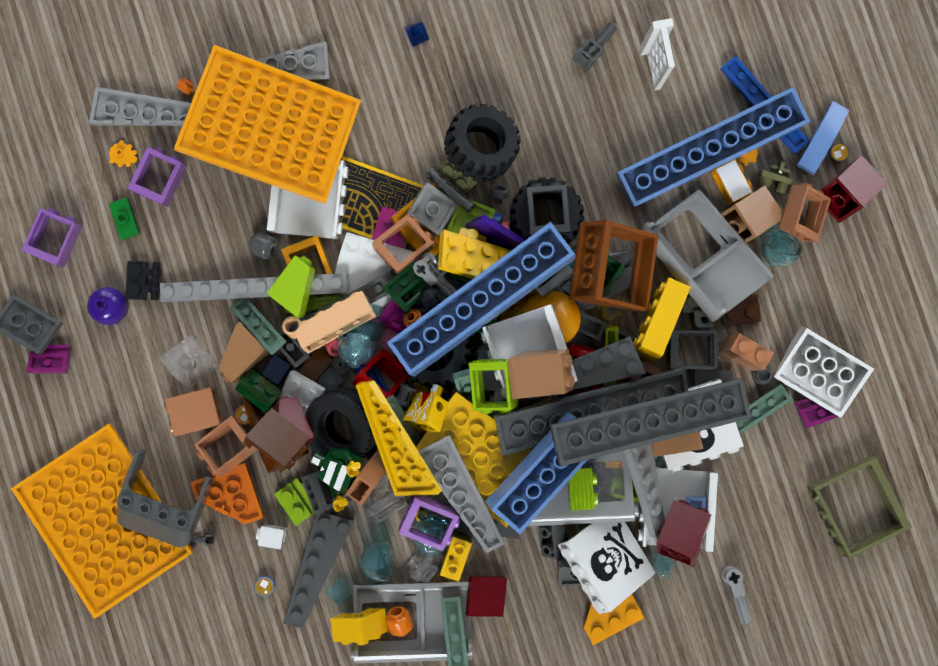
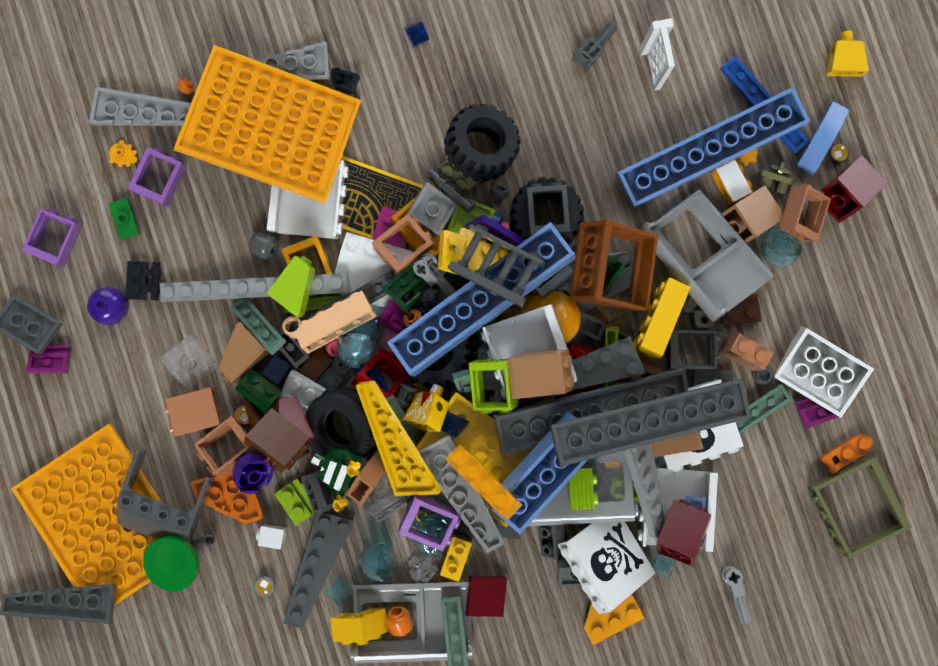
(79, 604): none -> dark grey wing
(171, 563): none -> green piece
(251, 473): none -> dark purple cylinder
(344, 80): none -> black plate
(453, 424): none -> slope
(483, 482): none -> light orange brick
(497, 285): none -> dark grey fence
(847, 57): none -> yellow torso
(847, 452): none -> orange plate

